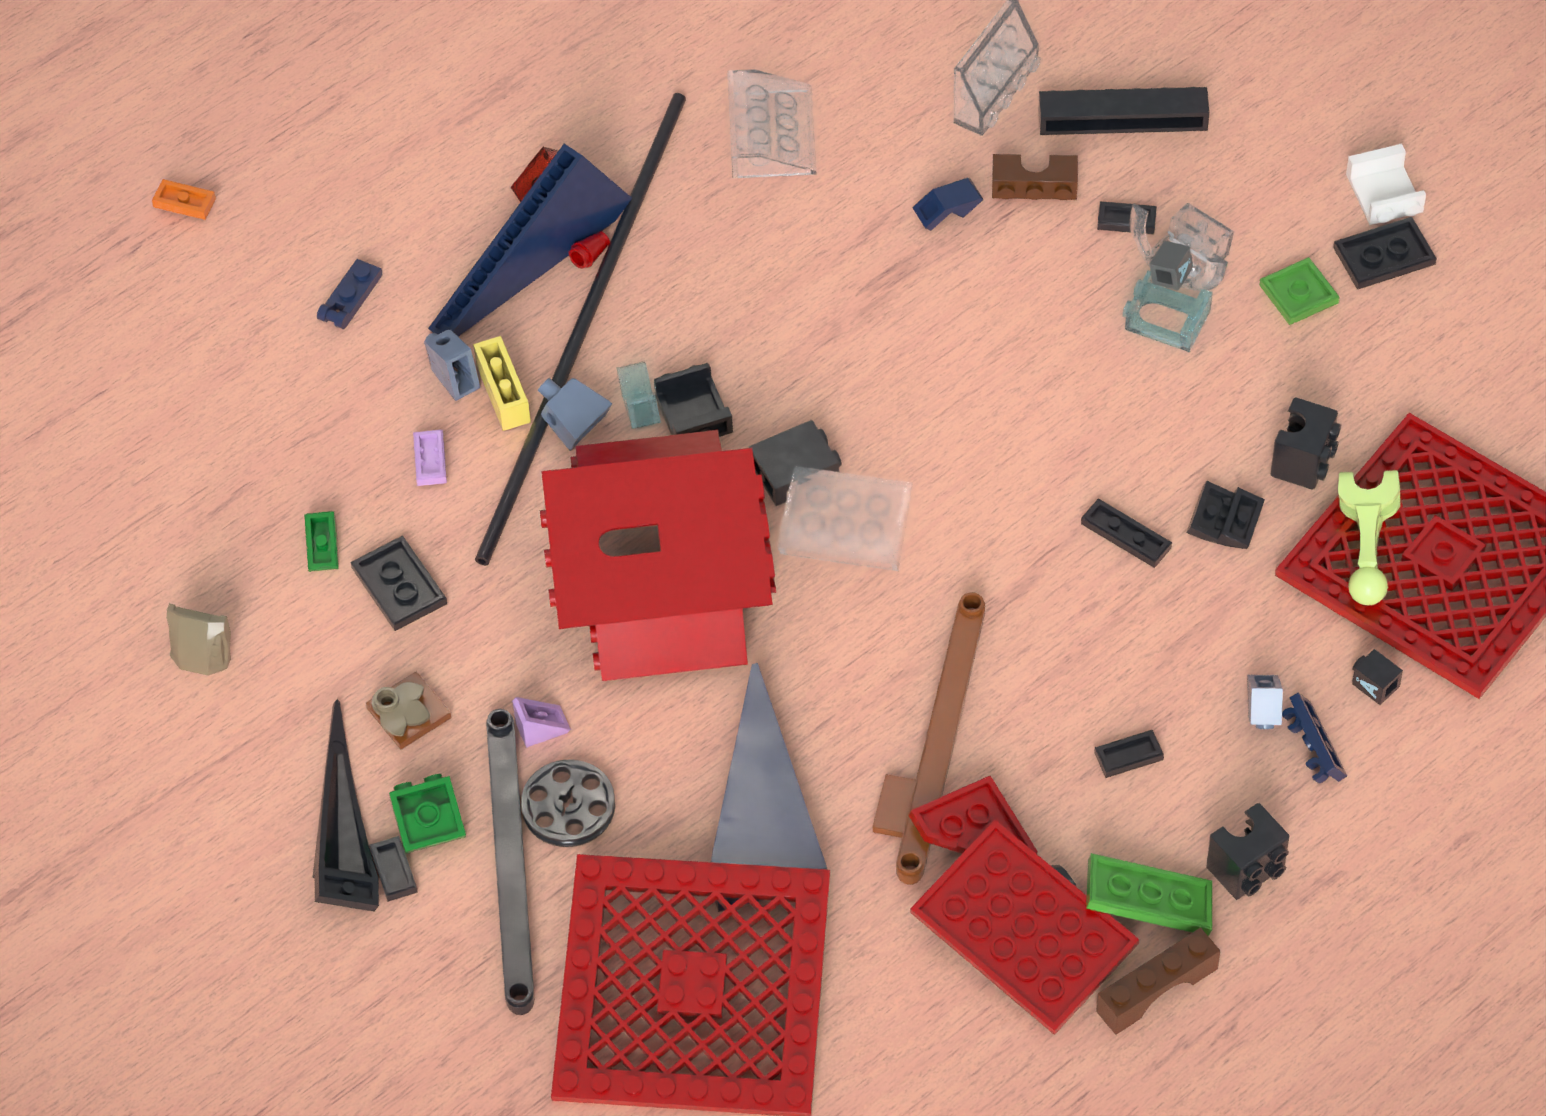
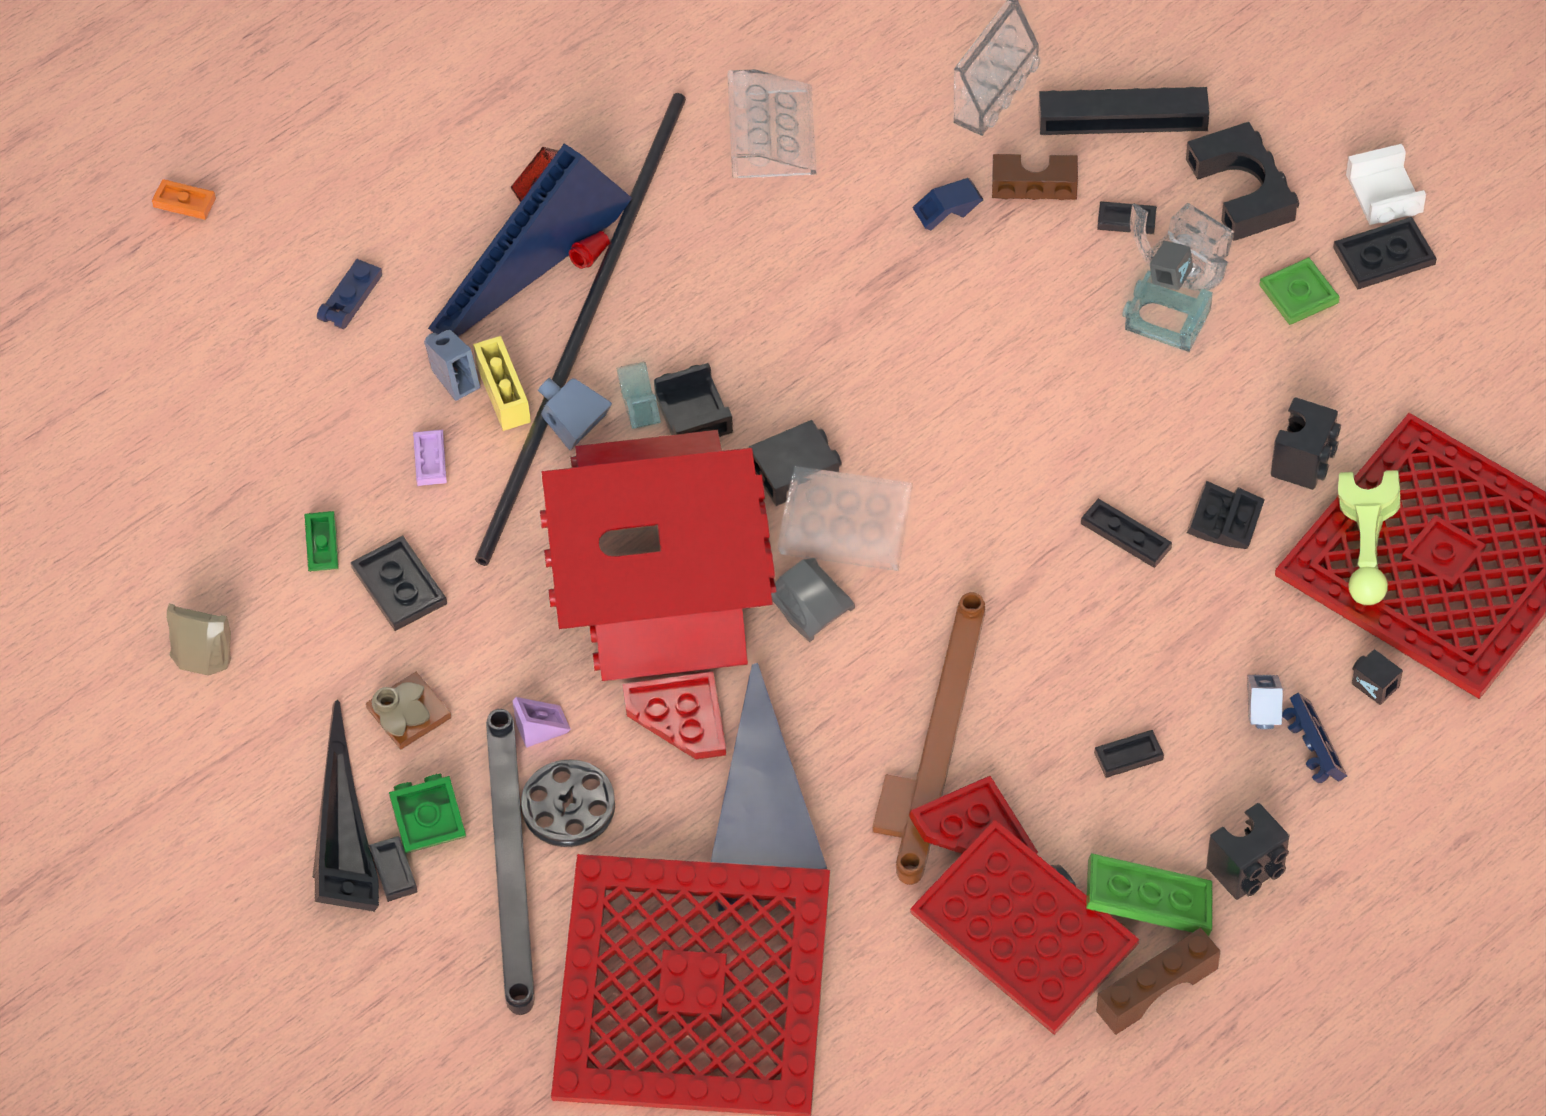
(680, 712): none -> plate
(810, 598): none -> dark grey slope
(1243, 150): none -> black arch

